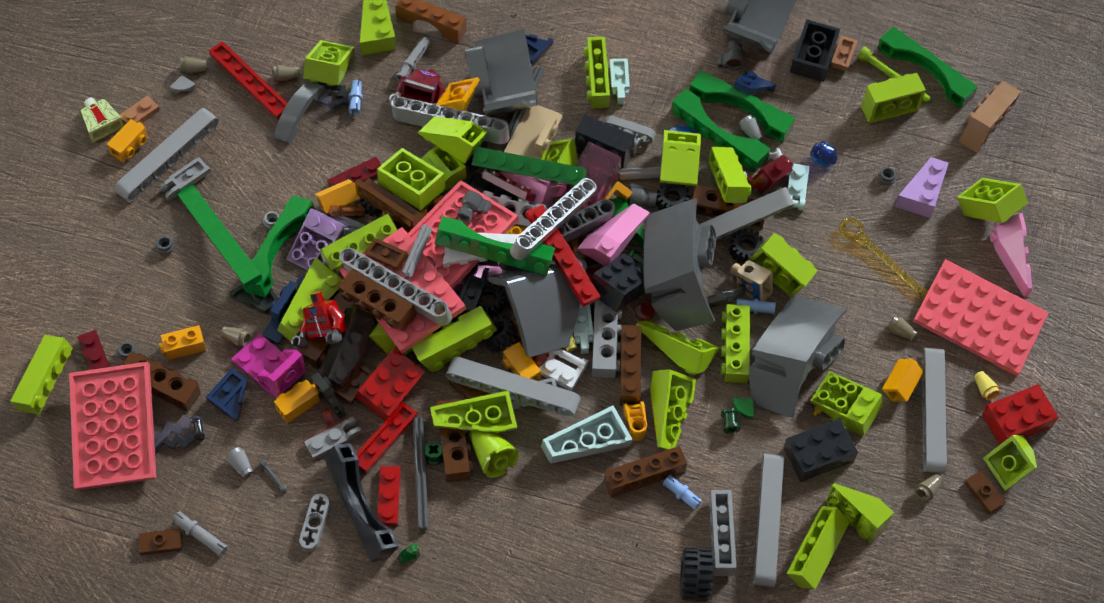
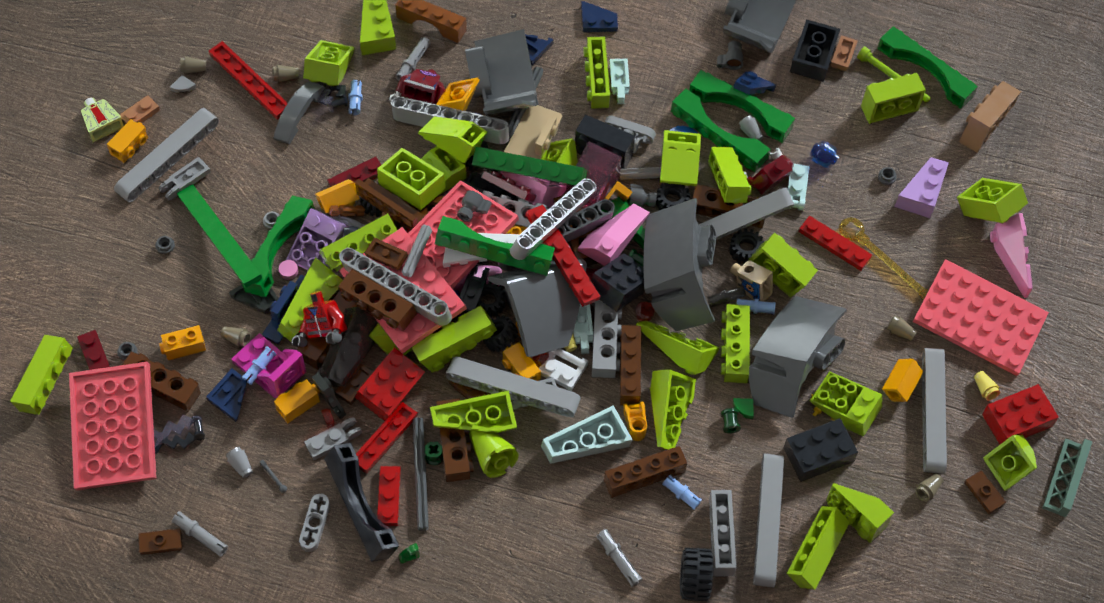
(258, 365): none -> light blue pin
(288, 269): none -> bright pink tile
(598, 19): none -> dark blue wing
(614, 551): none -> light grey pin
(835, 243): none -> red plate
(1074, 479): none -> sand green fence

